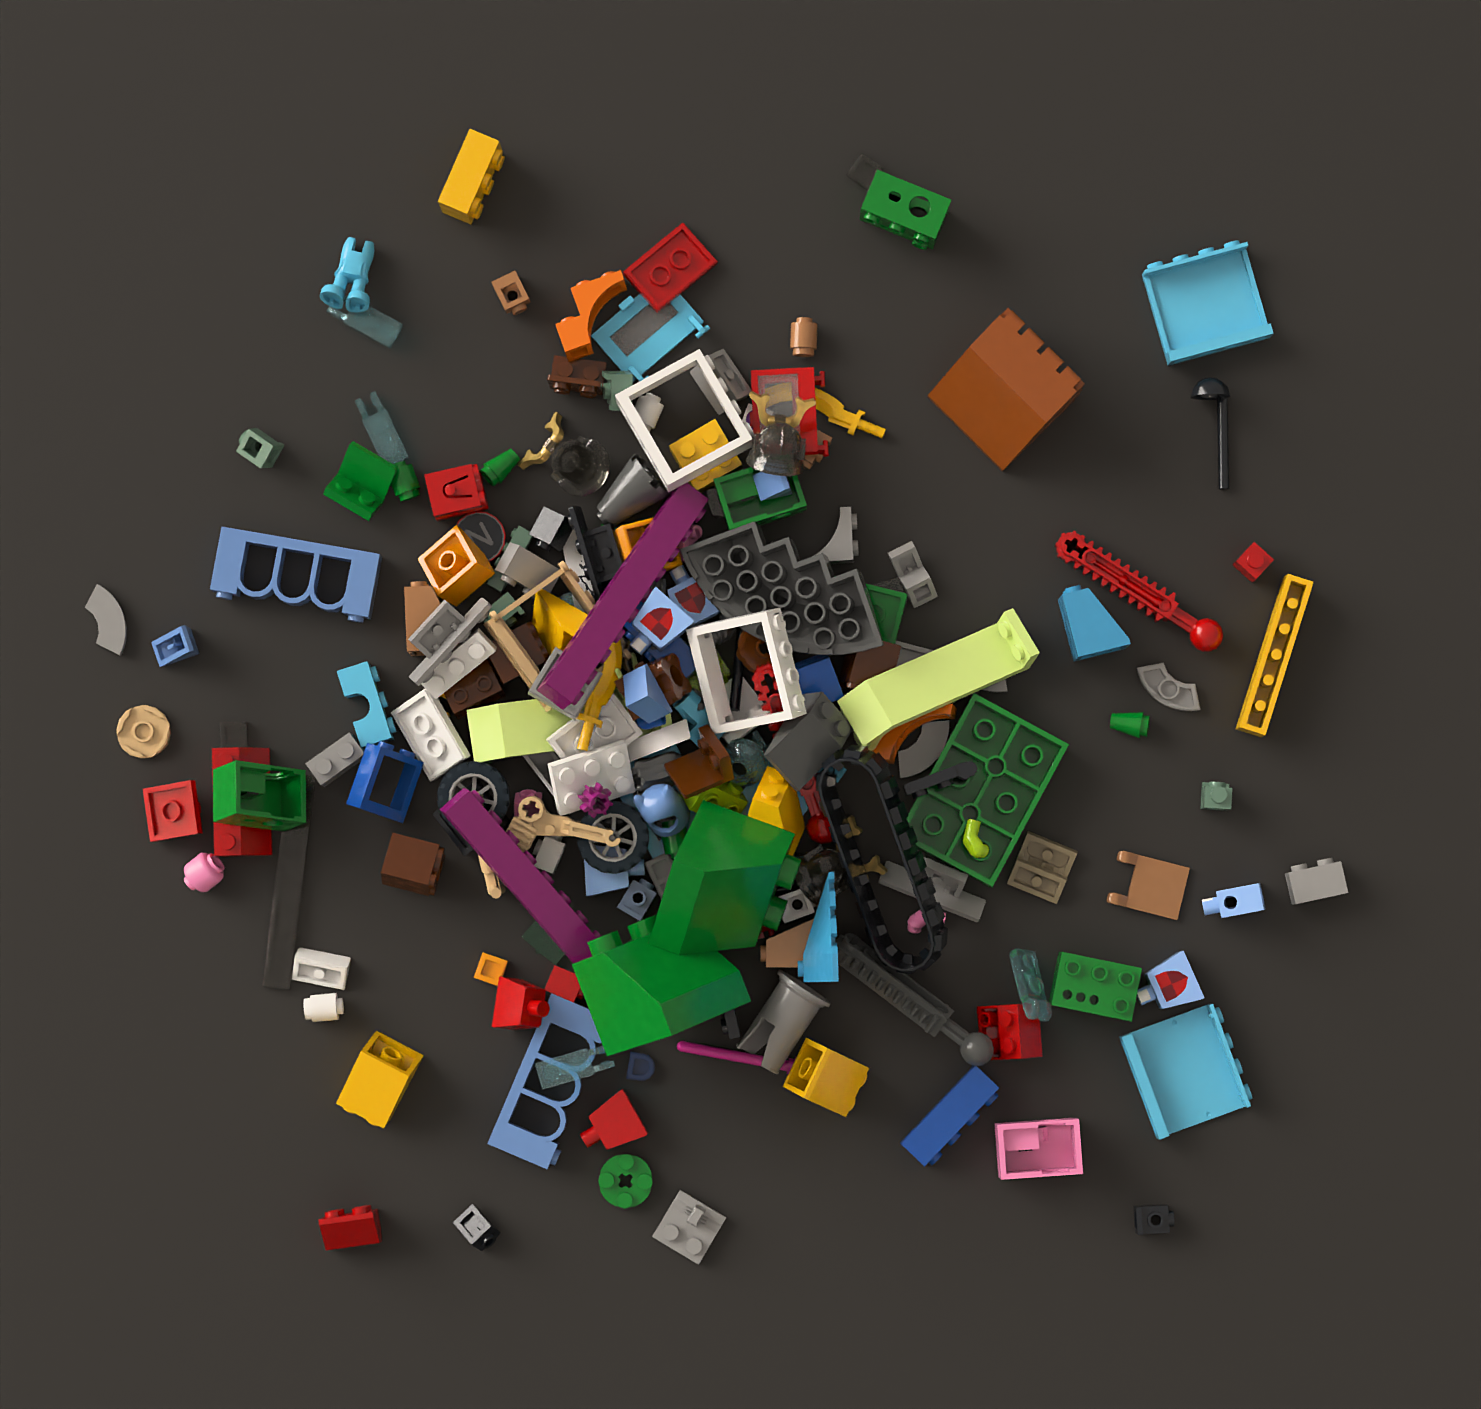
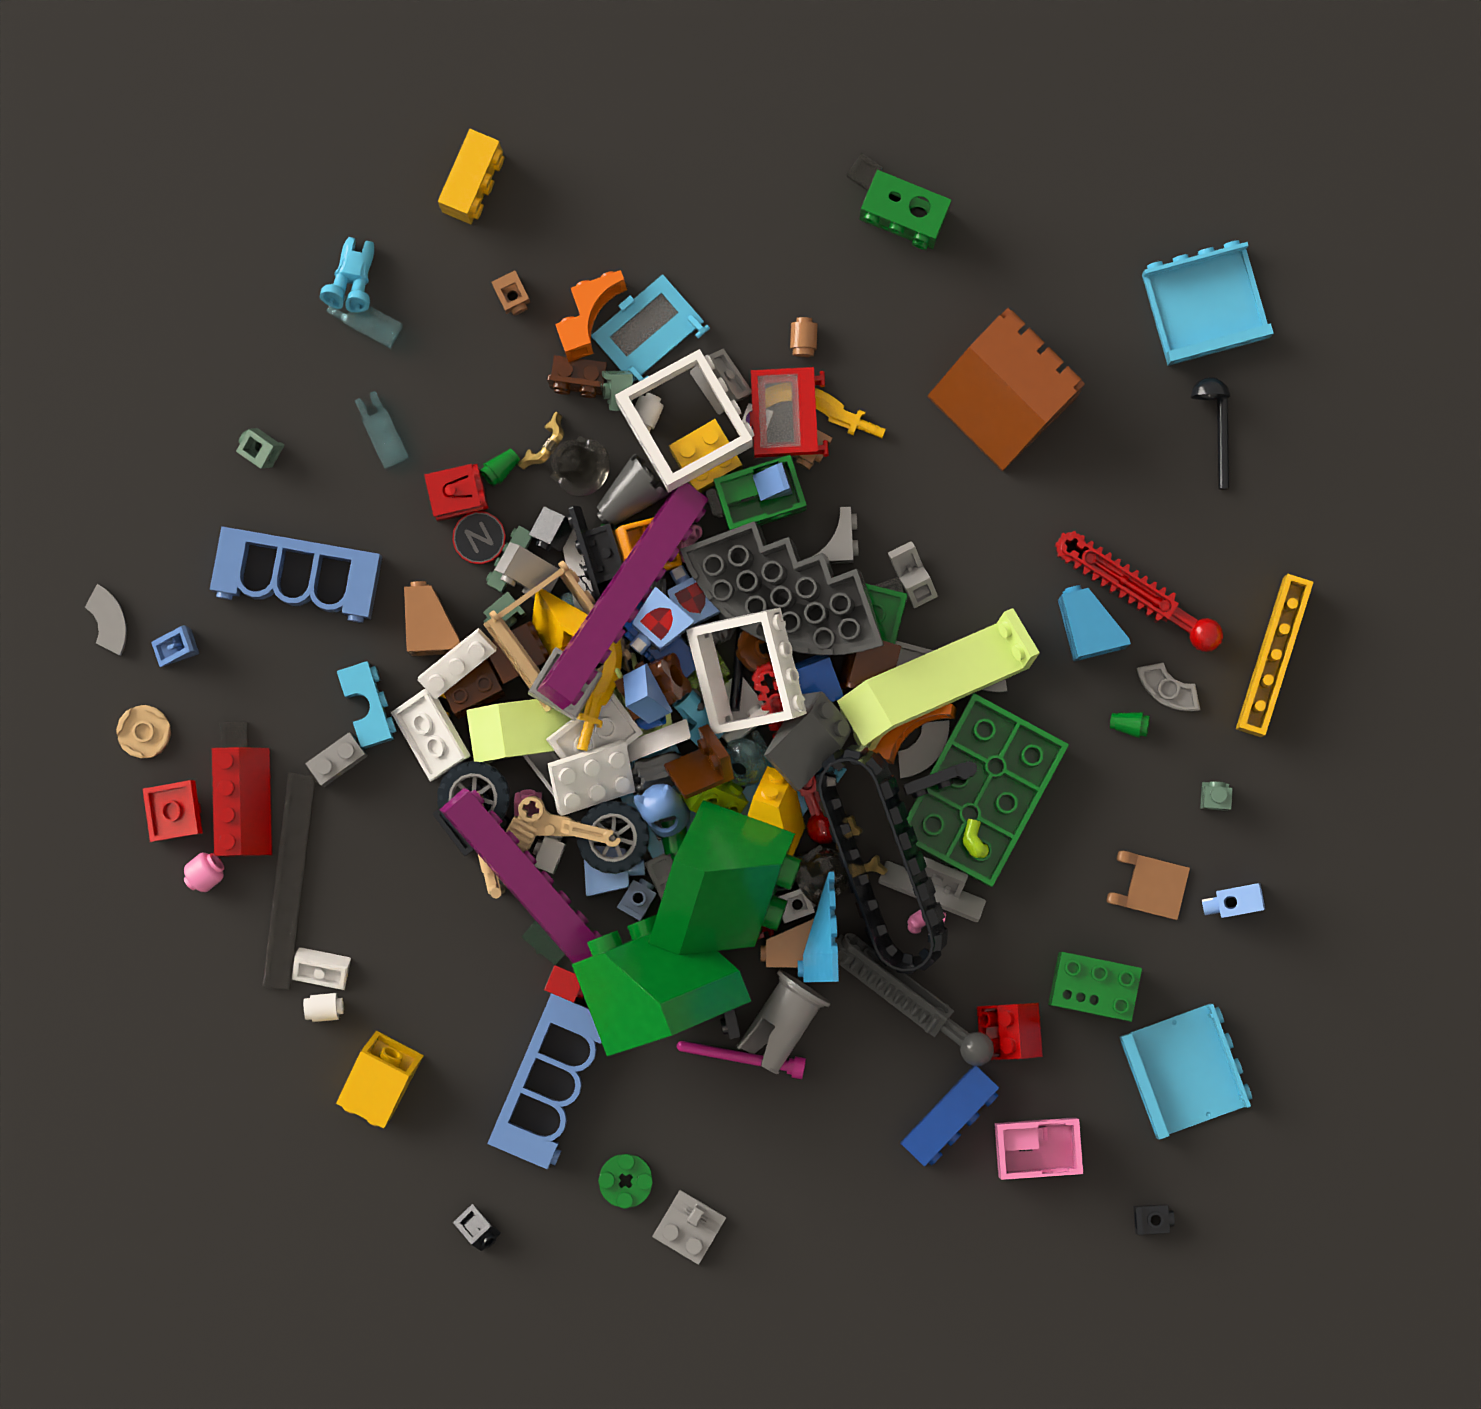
(259, 799): green piece -> none
(350, 1229): red slope -> none
(361, 481): green bracket -> none
(367, 775): blue window -> none
(405, 482): green brick -> none
(413, 864): reddish brown piece -> none
(442, 633): light grey bracket -> none
(455, 566): light orange slope -> none
(490, 968): light orange tile -> none
(519, 1004): torso -> none
(570, 1067): clear light blue hinge -> none
(589, 803): magenta gear -> none
(614, 1123): red torso -> none
(640, 1067): dark blue tile -> none
(670, 267): red tile -> none
(778, 446): clear smoke helmet -> none
(826, 1077): yellow slope -> none
(1030, 984): clear light blue hinge -> none
(1042, 867): dark tan slope -> none
(1171, 983): light blue torso -> none
(1253, 562): red brick -> none
(1316, 882): light grey brick -> none

